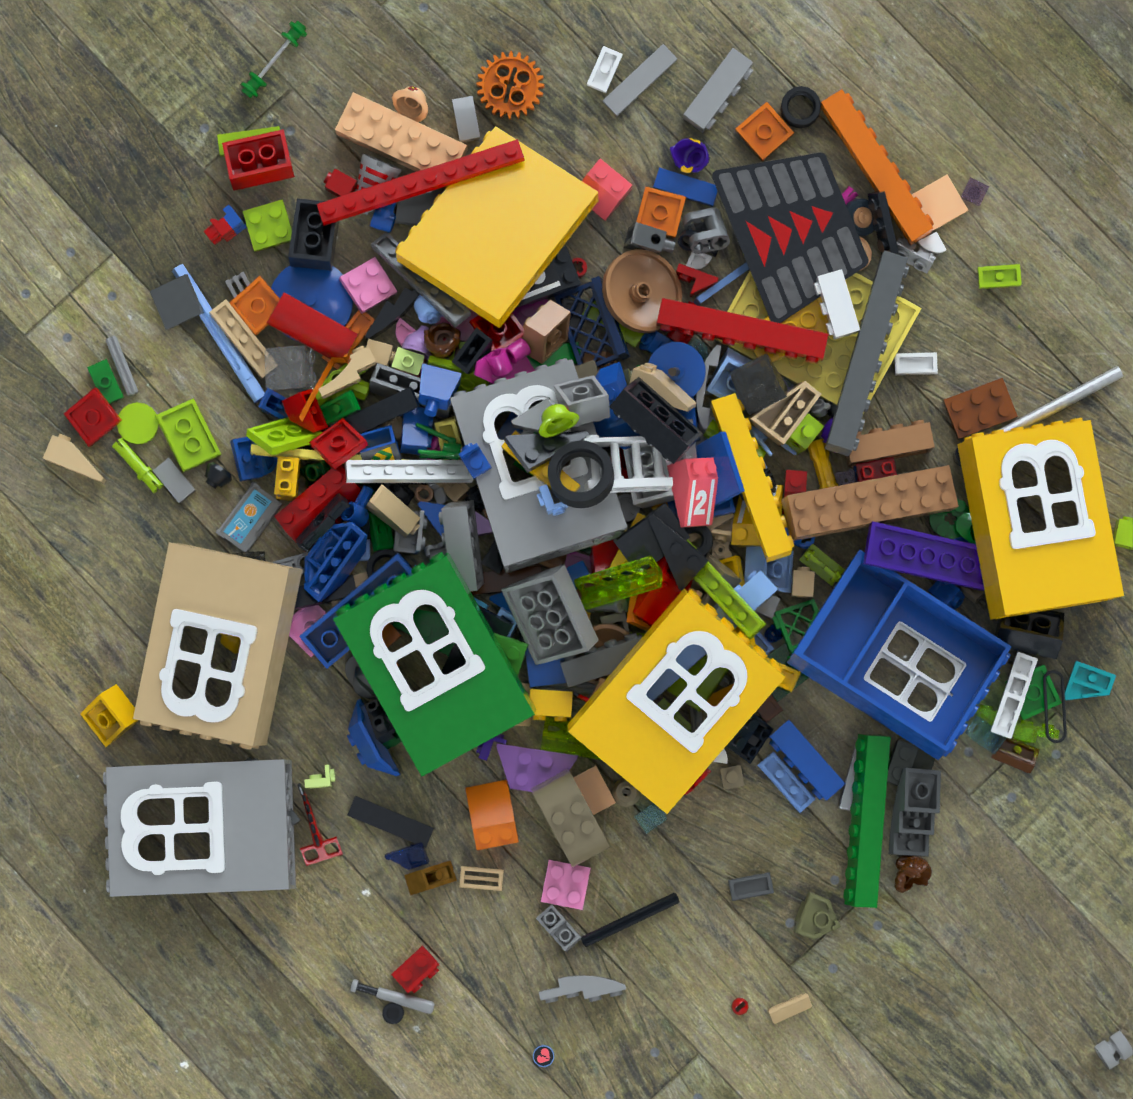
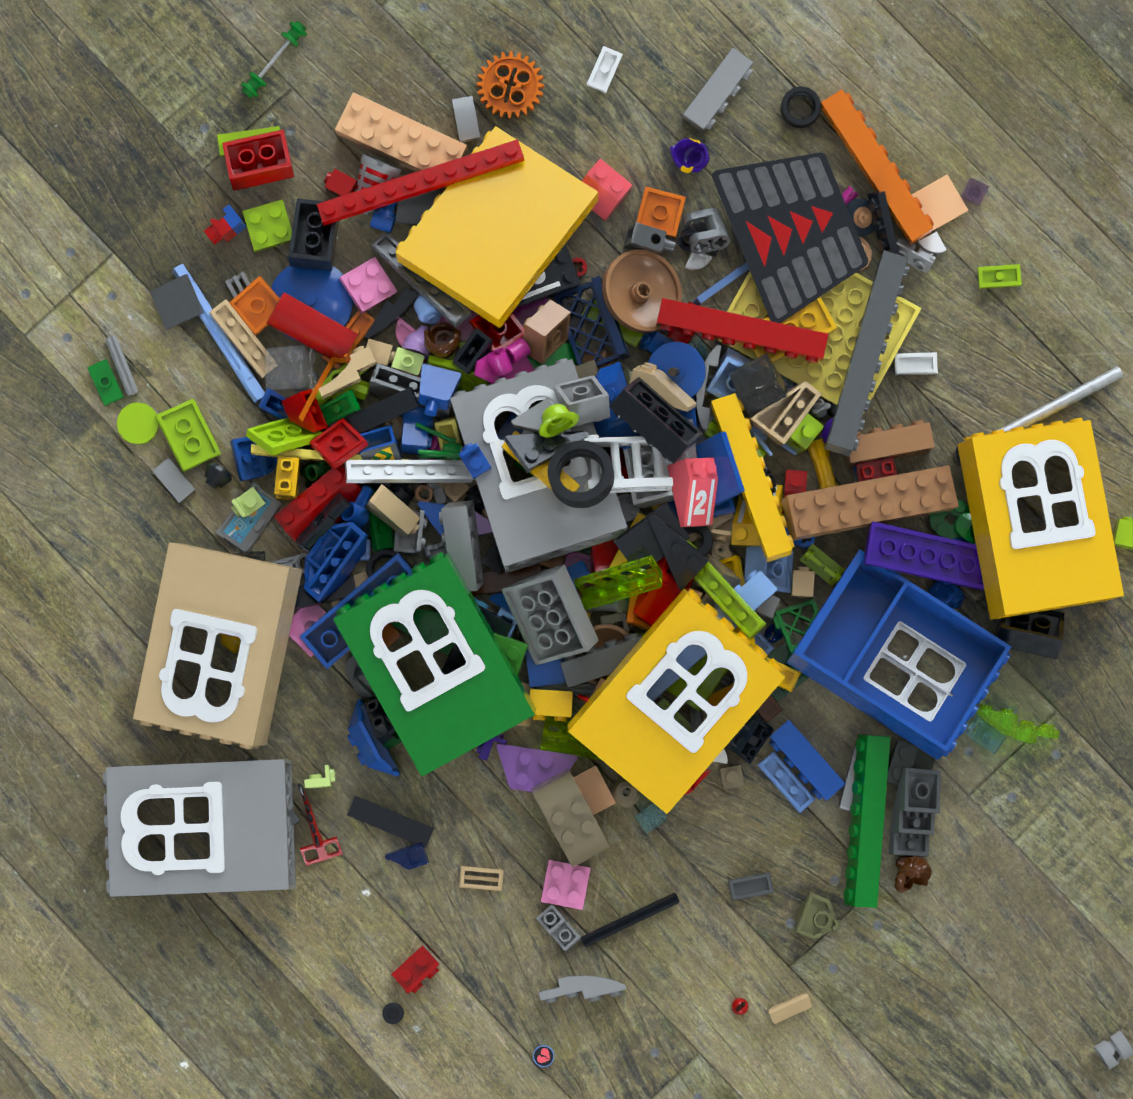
(67, 455): tan slope -> none
(92, 417): red tile -> none
(110, 715): yellow slope -> none
(143, 472): lime pin -> none
(247, 503): none -> yellowish green bracket
(395, 997): light grey piece -> none
(411, 103): light nougat hat -> none
(430, 877): pearl gold slope -> none
(491, 815): orange slope -> none
(545, 498): light blue bracket -> none
(640, 80): light grey tile -> none
(686, 186): blue tile -> none
(701, 280): red slope -> none
(764, 131): orange plate -> none
(836, 304): white brick -> none
(840, 476): clear purple plate -> none
(980, 408): dark orange plate -> none
(1014, 695): white slope -> none
(1017, 755): reddish brown slope -> none
(1035, 697): green plate -> none
(1063, 706): black piece -> none
(1088, 682): teal wing -> none

